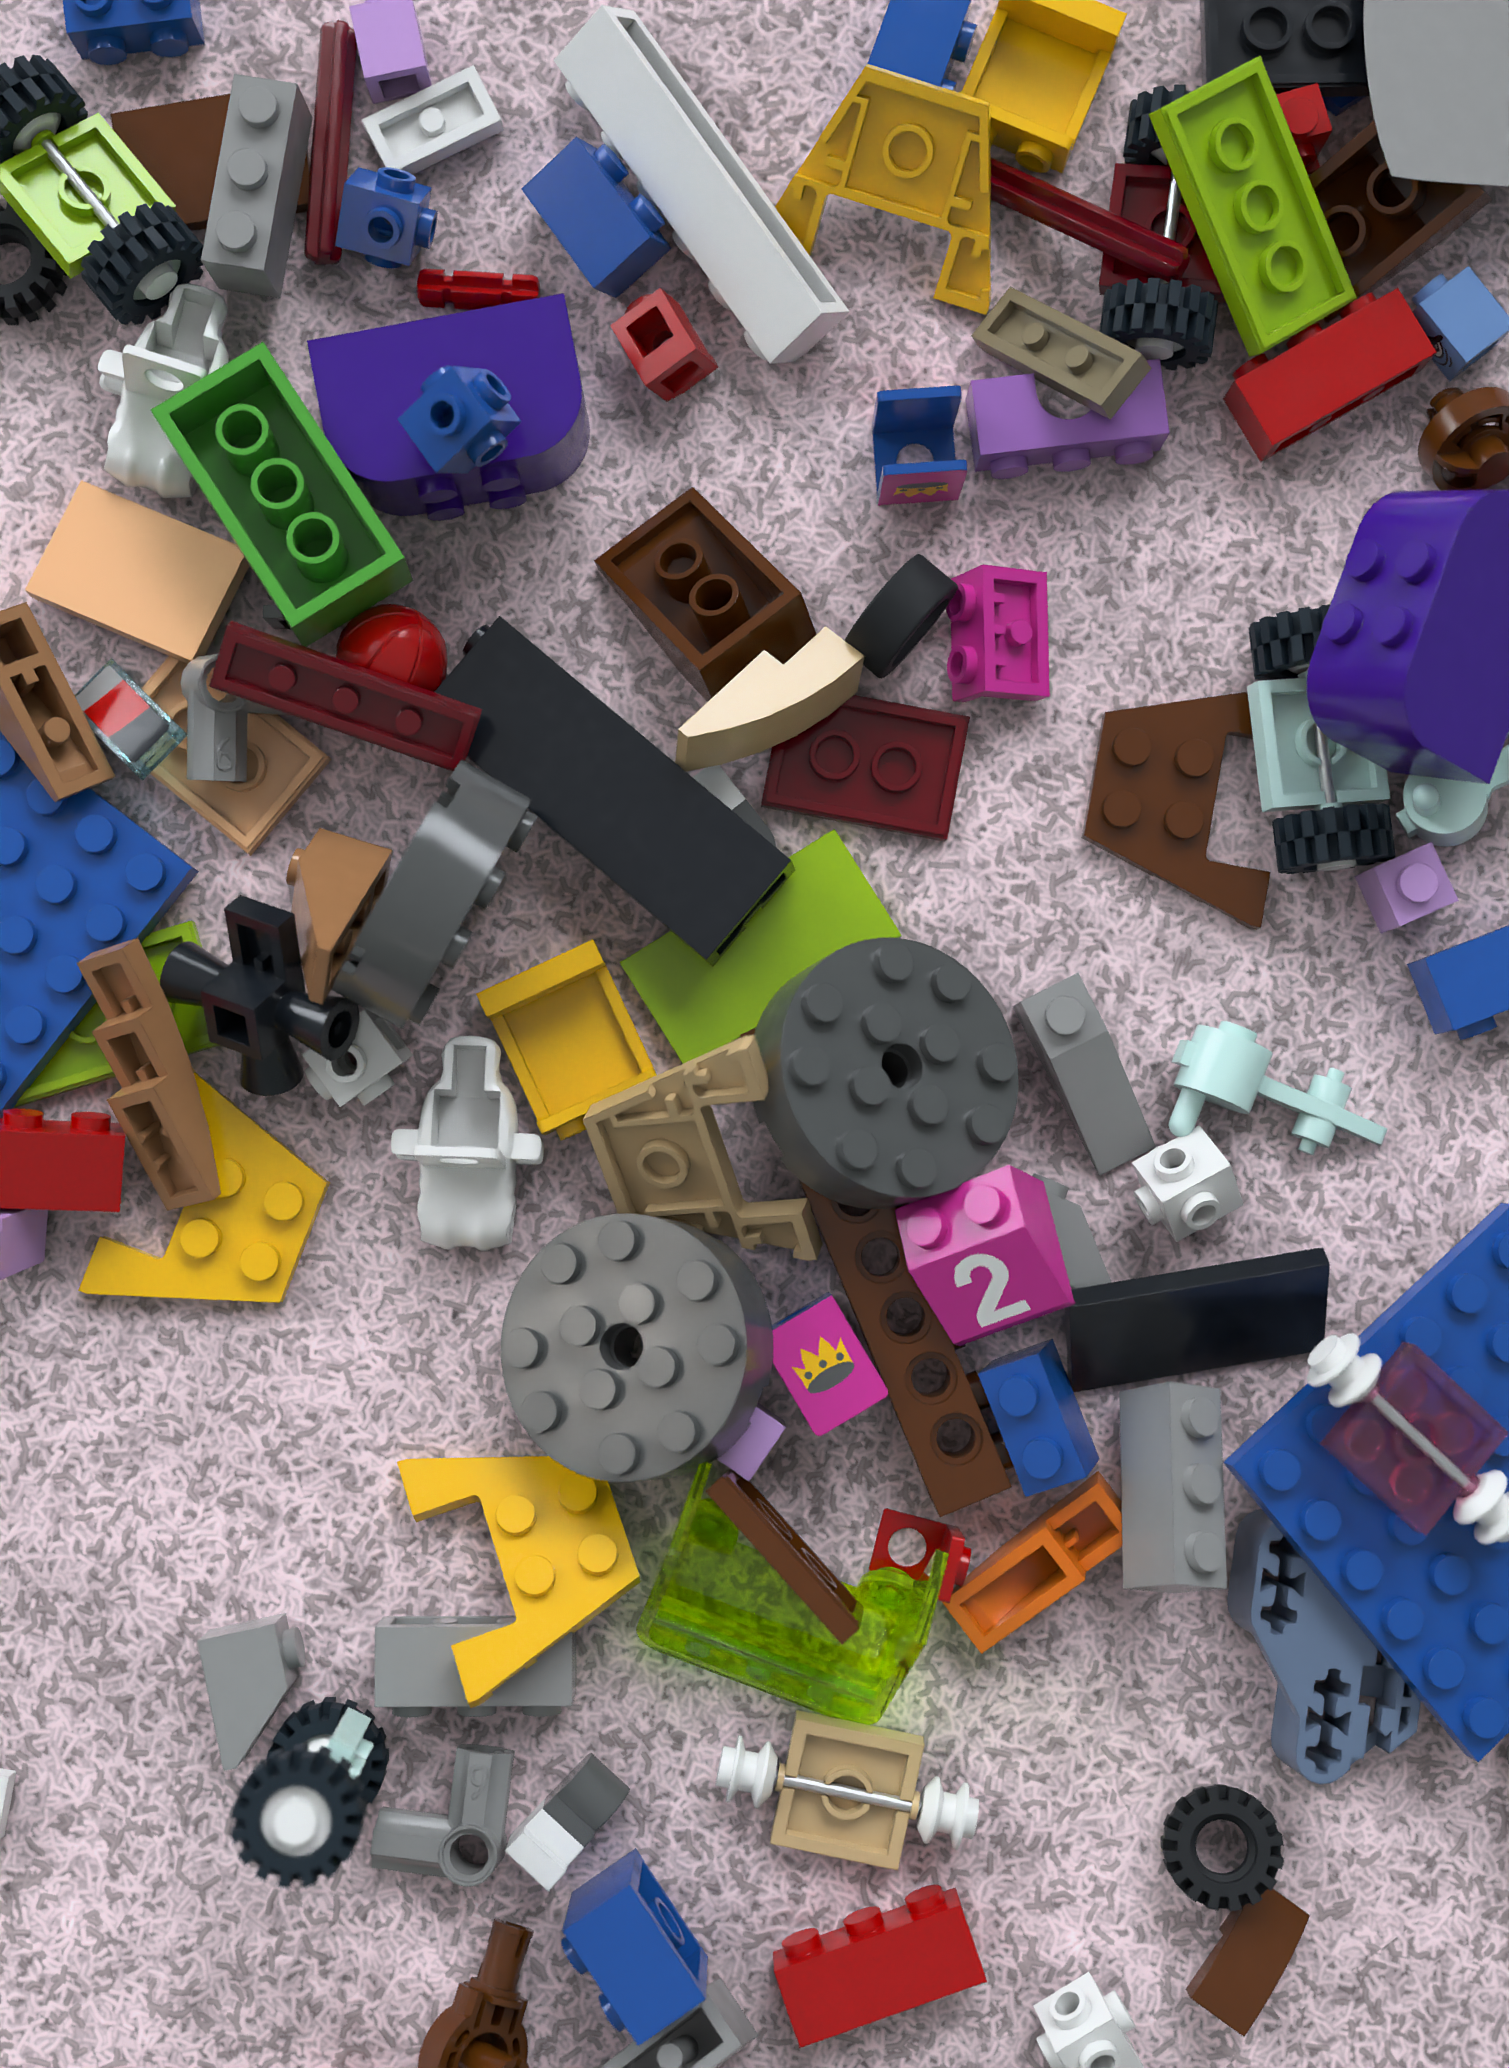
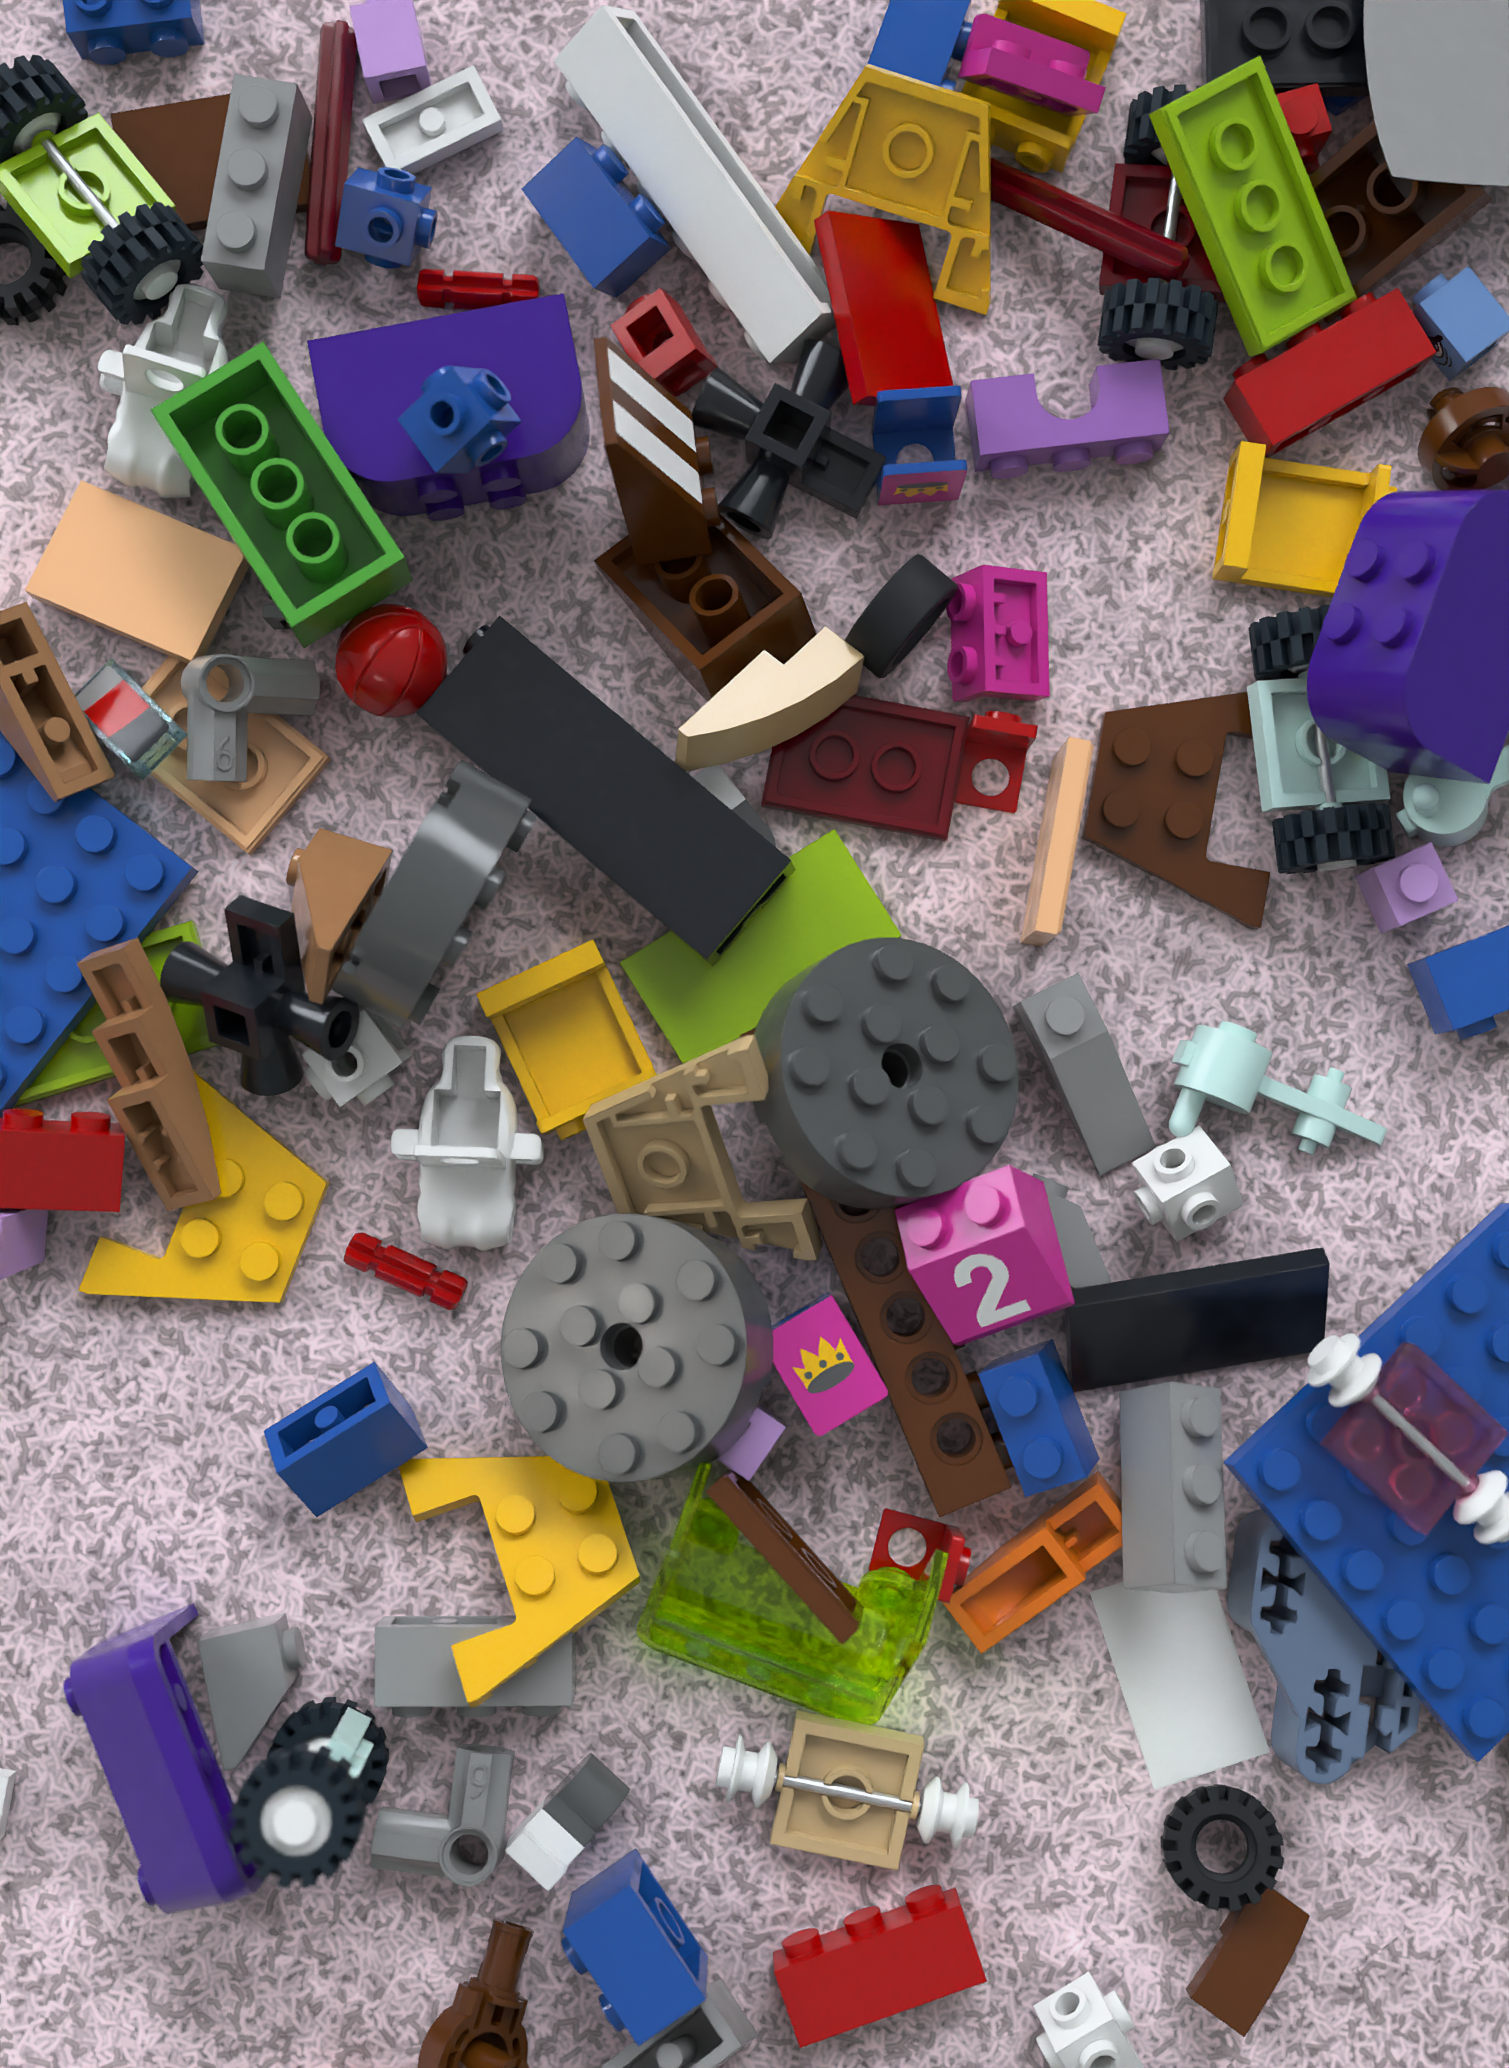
(161, 1767): none -> dark purple windscreen
(344, 697): dark red tile -> none
(350, 1443): none -> blue brick
(405, 1271): none -> red axle
(654, 461): none -> reddish brown slope
(789, 441): none -> black brick
(882, 304): none -> red tile
(999, 738): none -> red bracket
(1029, 67): none -> dark pink bracket
(1057, 842): none -> light nougat tile
(1061, 352): dark tan plate -> none
(1180, 1681): none -> white window
(1291, 521): none -> yellow panel

